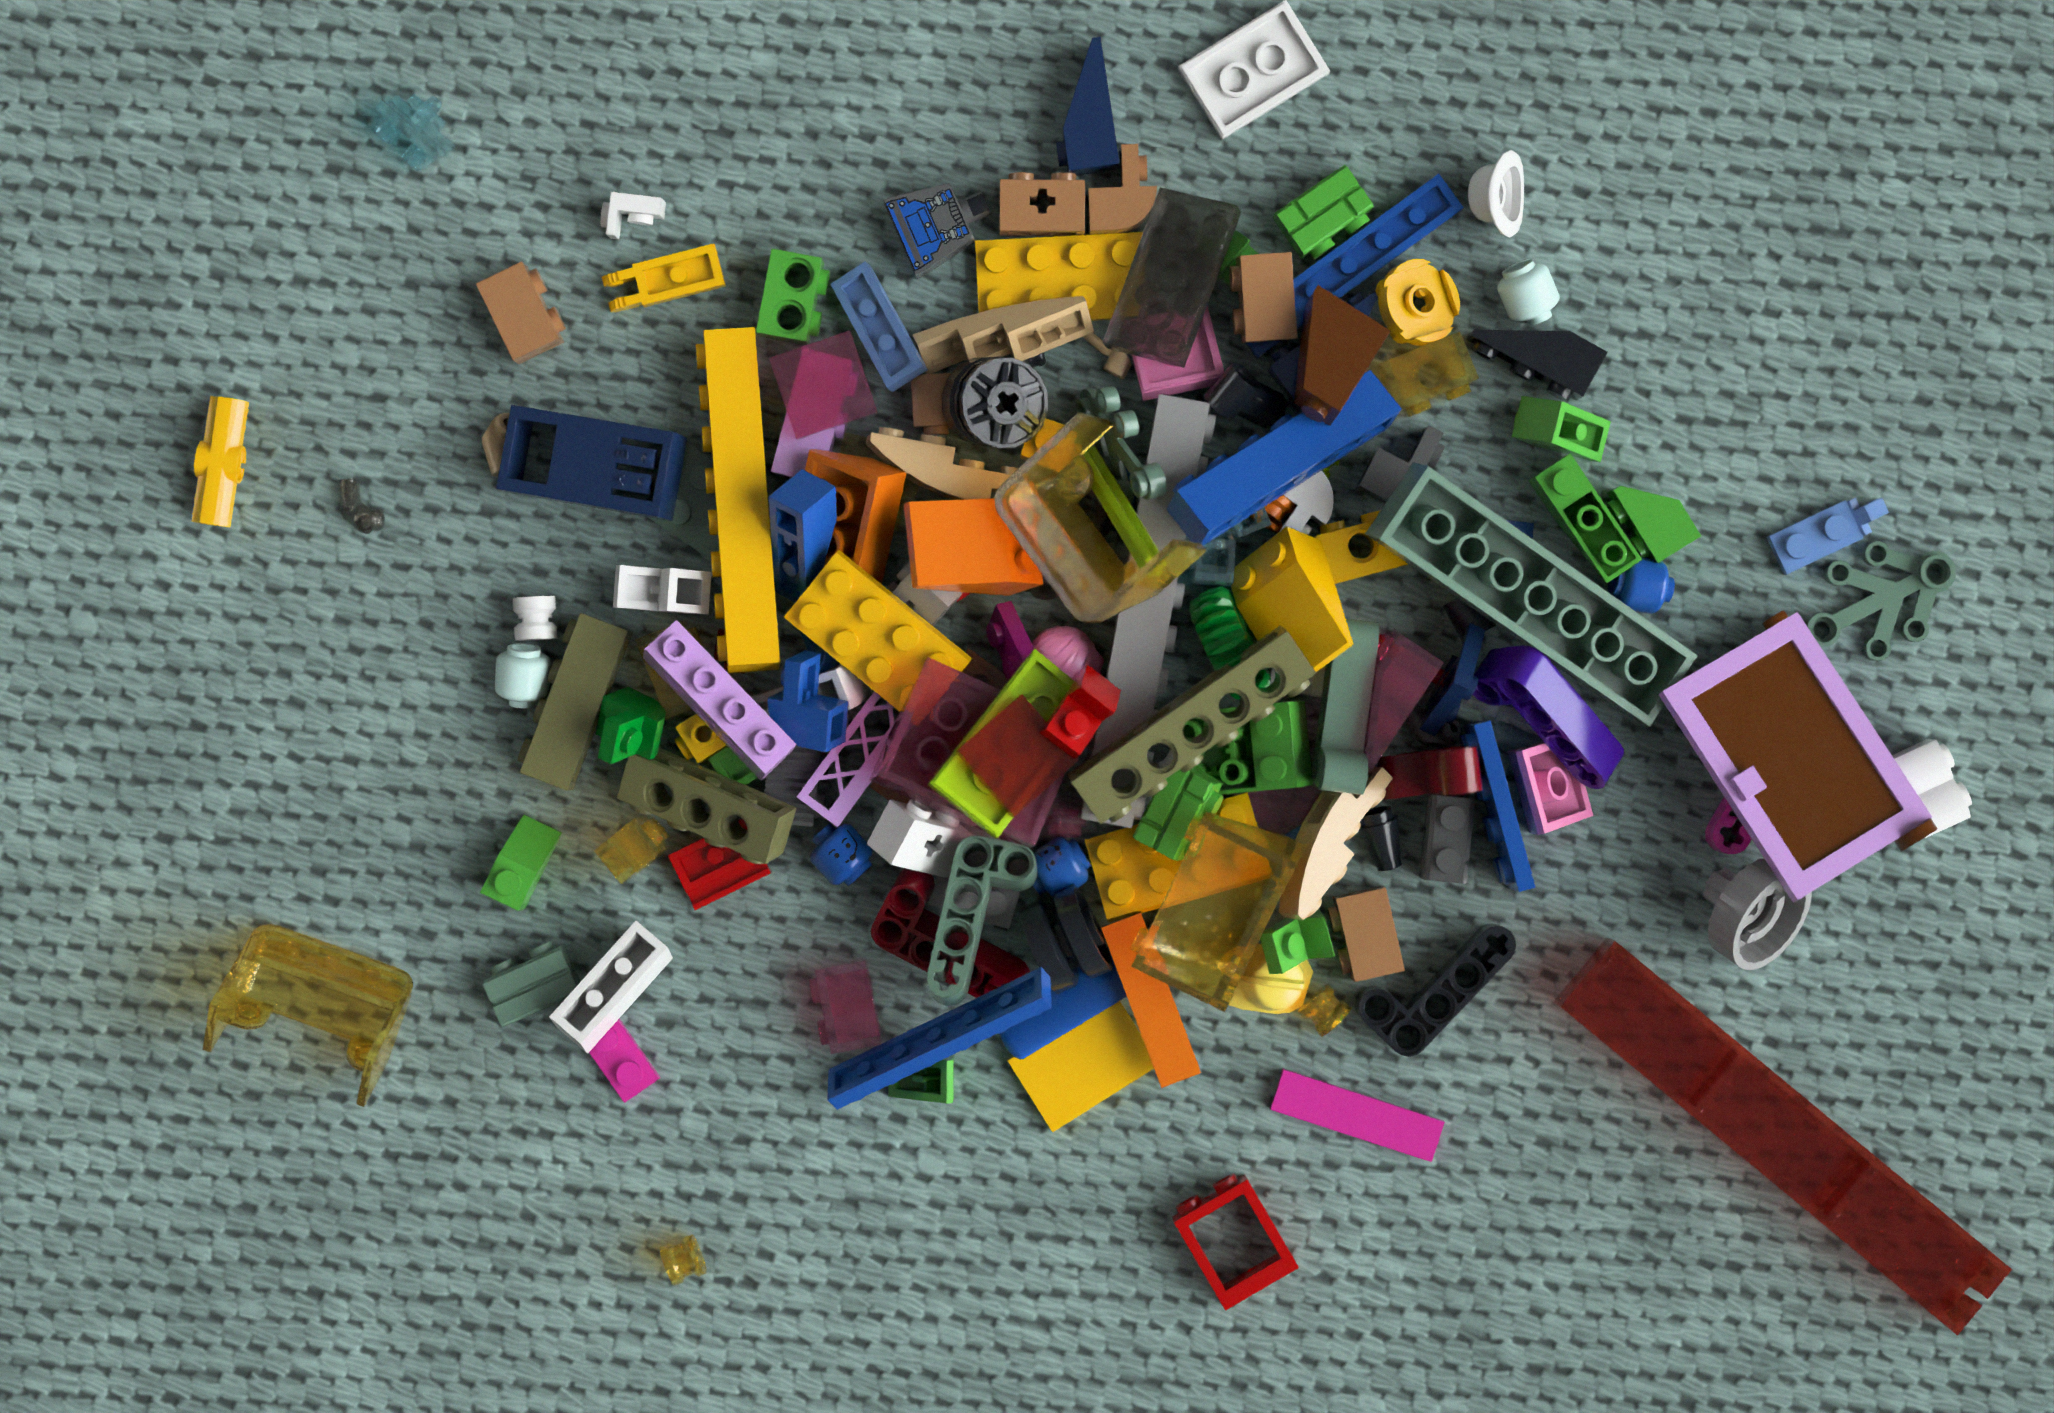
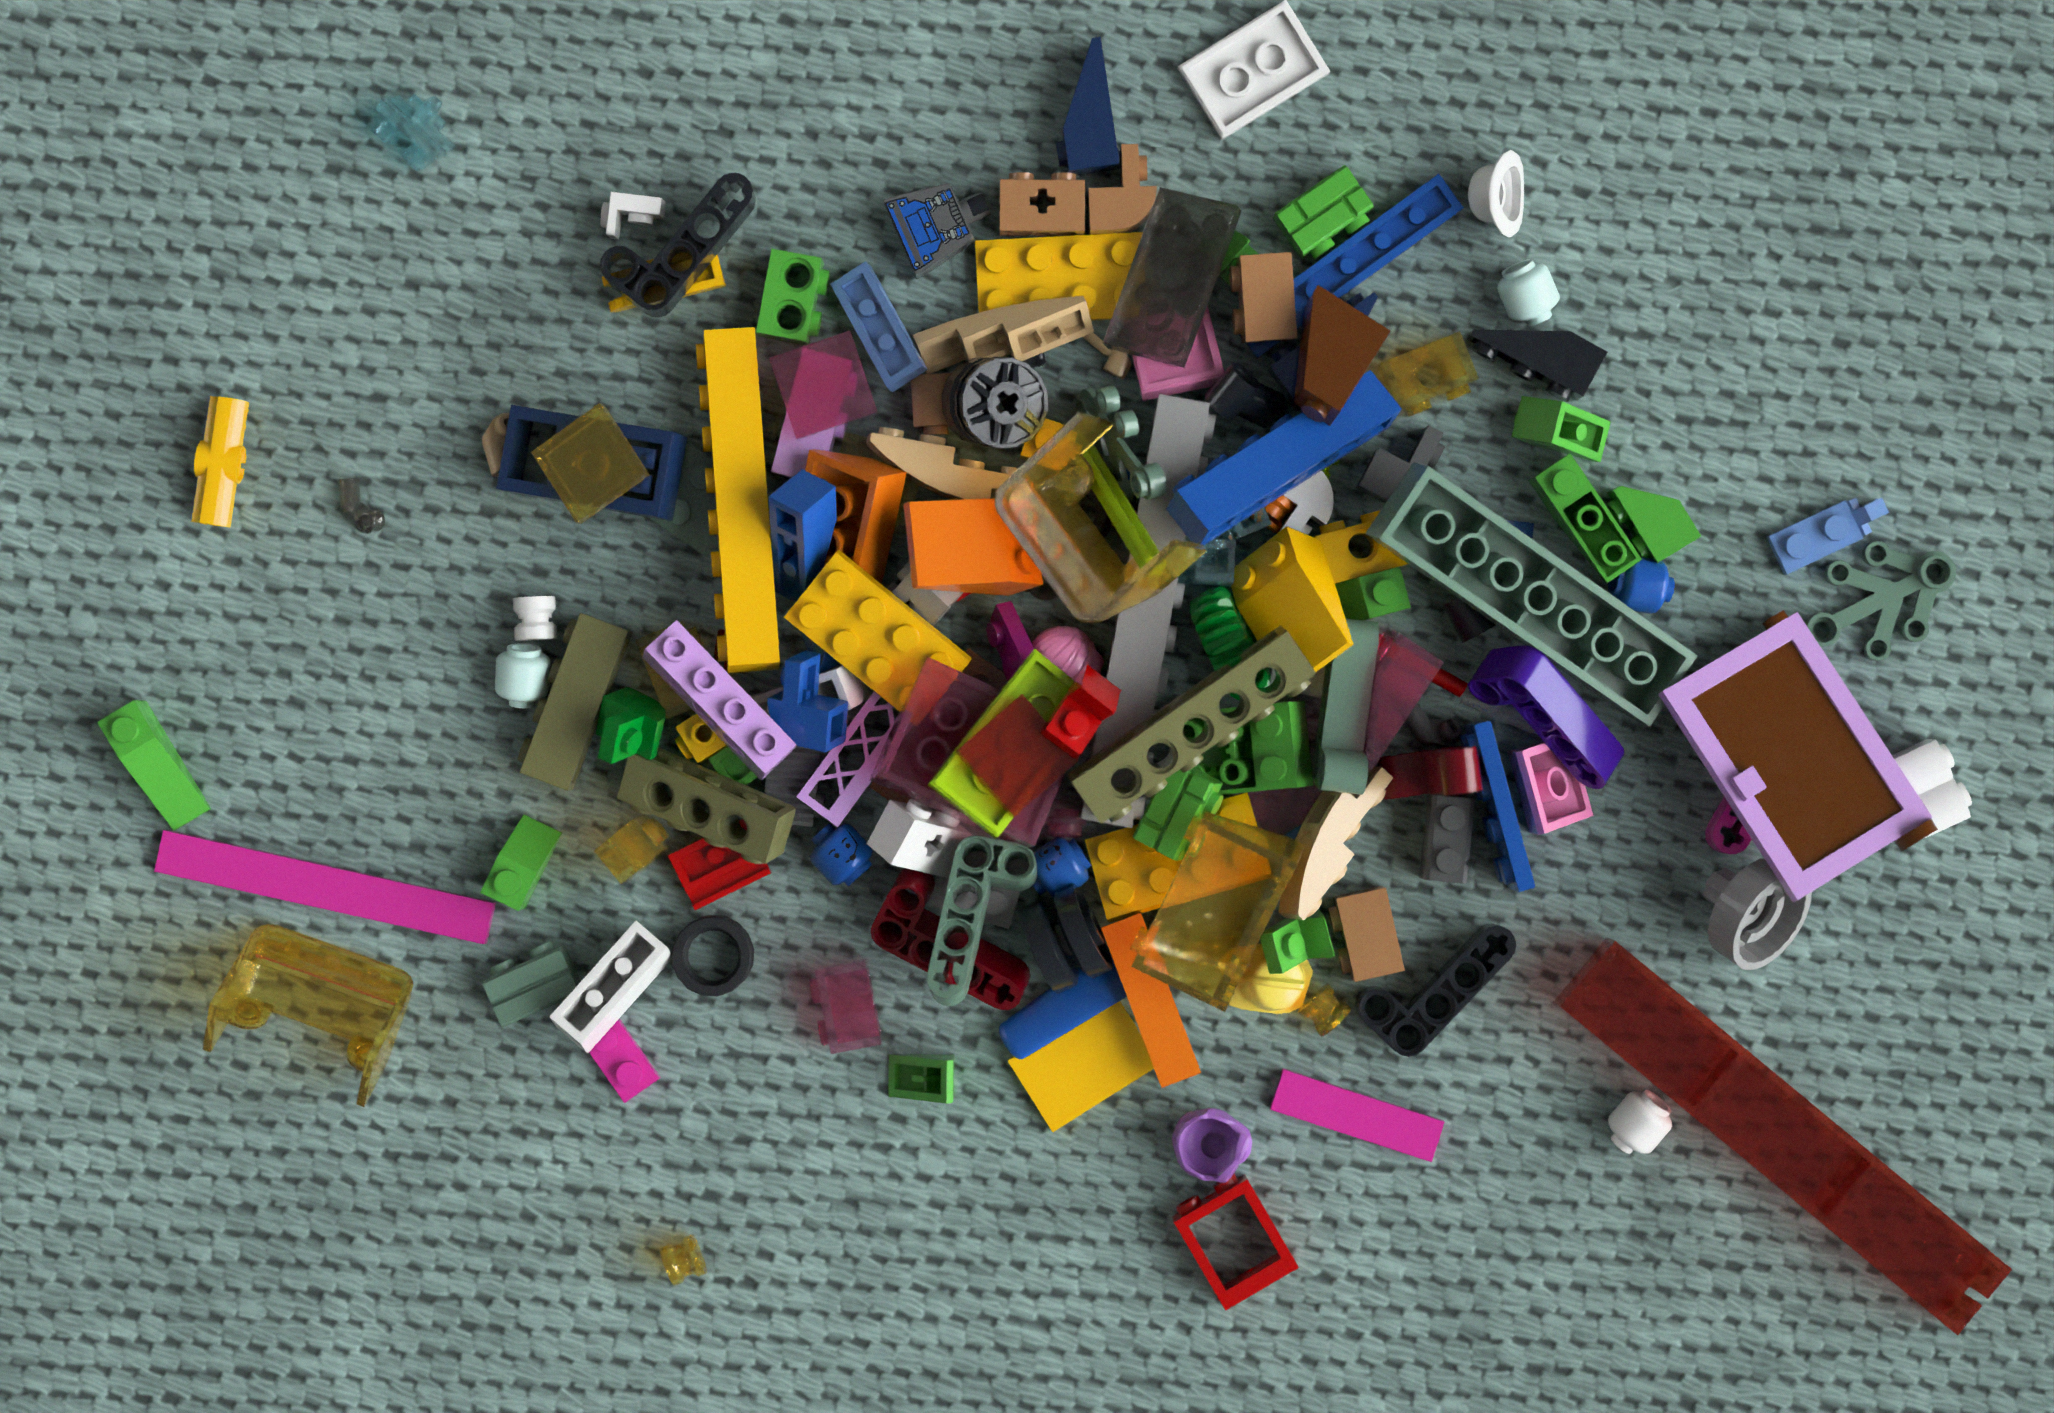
(154, 762): none -> bright green slope
(324, 886): none -> dark pink tile
(521, 312): medium nougat brick -> none
(590, 463): none -> clear yellow tile
(662, 589): white brick -> none
(681, 951): none -> black tyre
(683, 241): none -> black beam
(939, 1038): blue plate -> none
(1210, 1143): none -> medium lavender hair
(1373, 595): none -> bright green slope
(1381, 836): black cone -> none
(1397, 306): yellow plate -> none
(1454, 684): dark blue wing -> none
(1640, 1122): none -> white head

